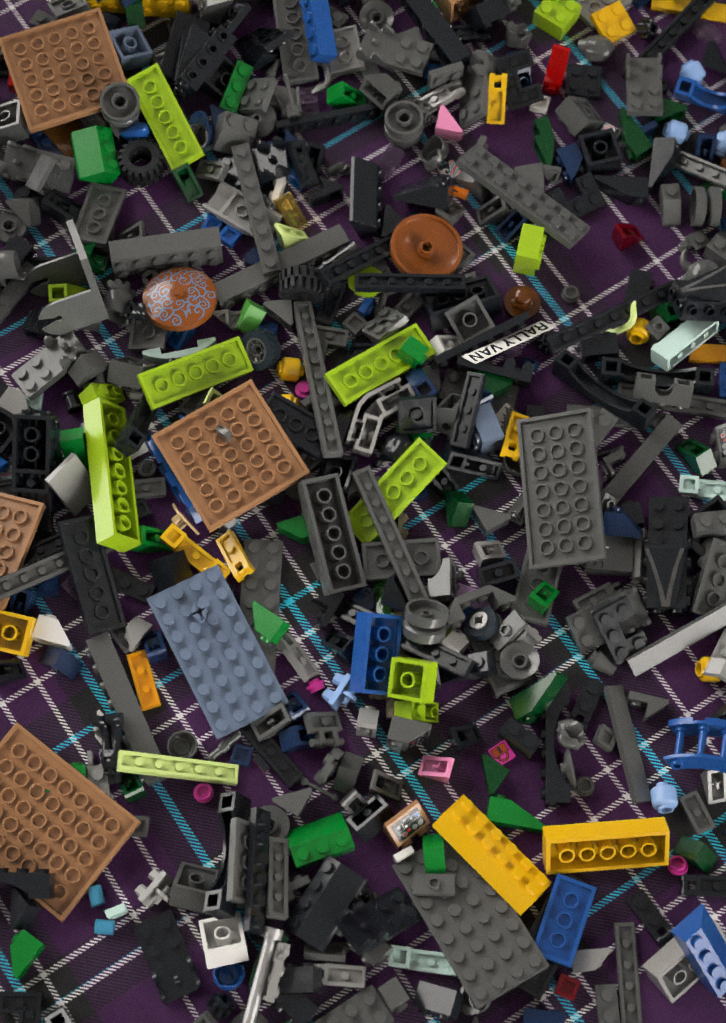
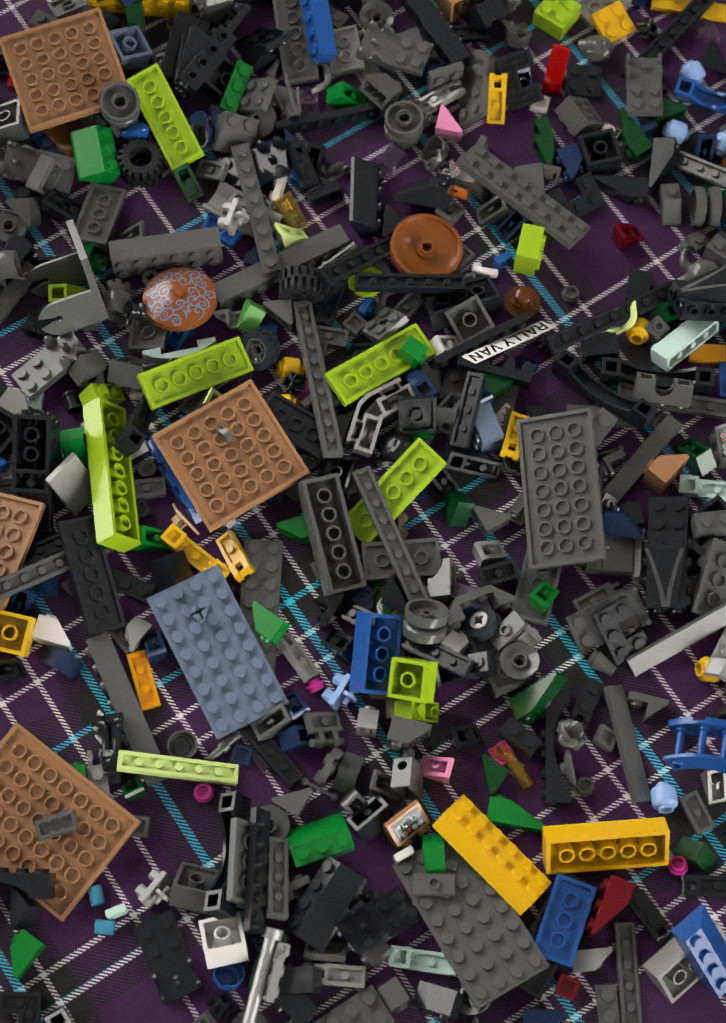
(56, 825): none -> dark grey plate
(235, 216): none -> light grey hips
(293, 384): none -> black gear
(407, 776): none -> dark grey torso
(482, 271): none -> white arm
(502, 260): none -> blue tile
(517, 769): none -> clear yellow pin
(614, 897): none -> dark red slope
(663, 471): none -> medium nougat slope

